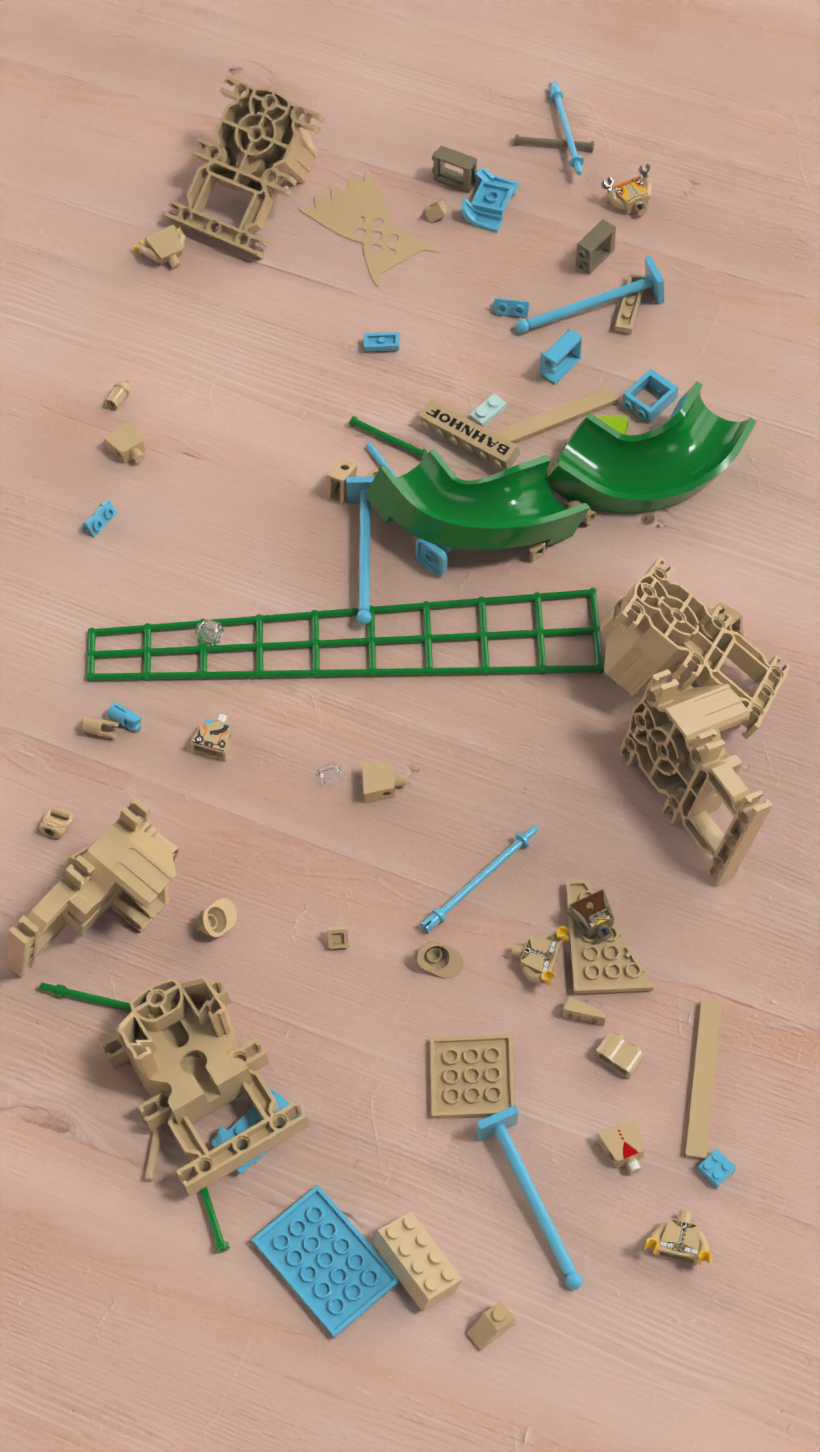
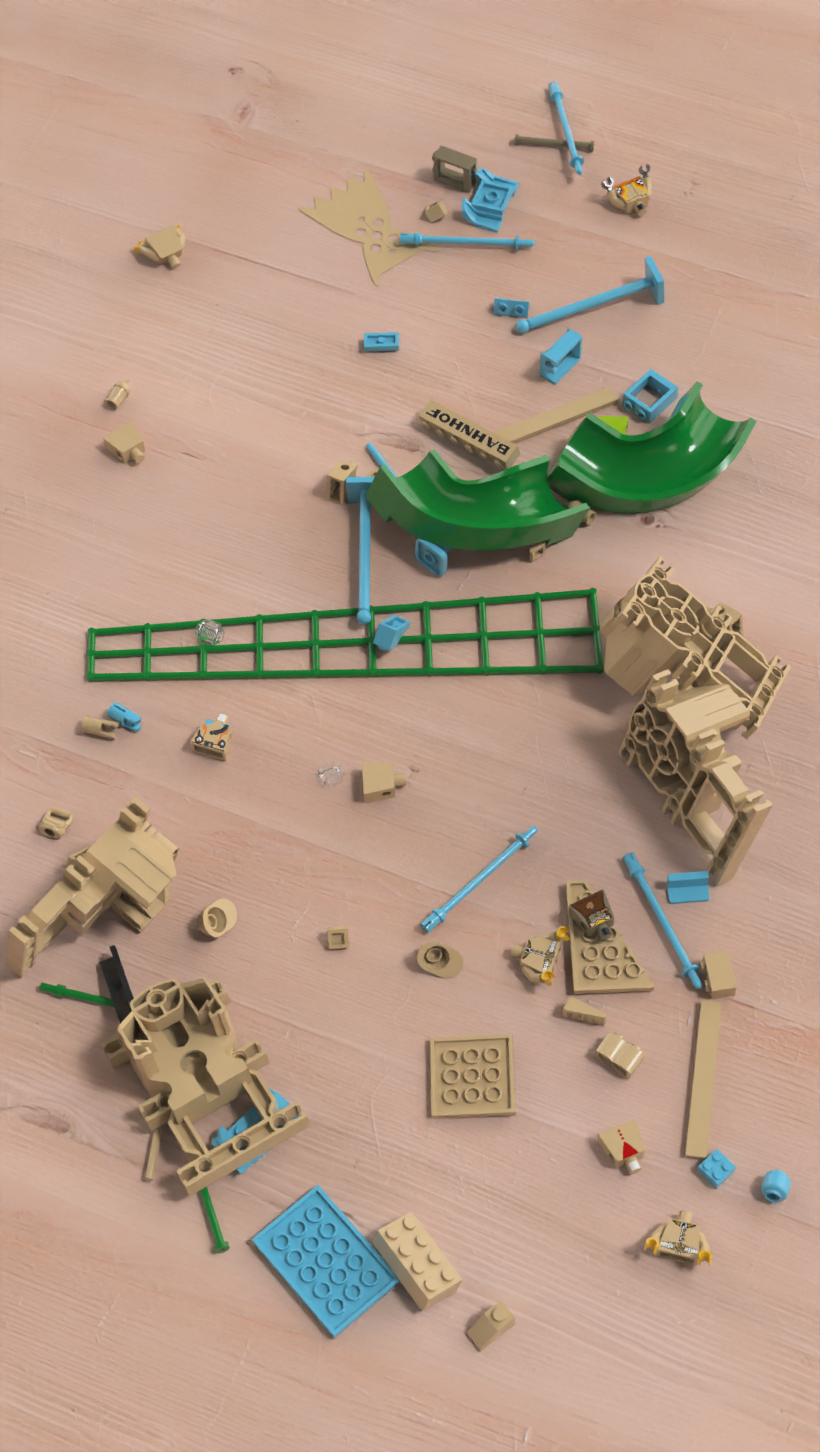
(100, 518): medium azure hinge -> none
(117, 984): none -> black fence
(258, 147): tan piece -> none
(390, 632): none -> medium azure arch
(402, 444): green bar -> none
(418, 239): none -> medium azure bar
(488, 410): light aqua plate -> none
(498, 1125): medium azure piece -> none
(595, 246): dark tan window -> none
(629, 308): tan plate -> none
(637, 872): none -> medium azure bar
(688, 887): none -> medium azure panel
(718, 974): none -> tan brick
(775, 1186): none -> medium azure head

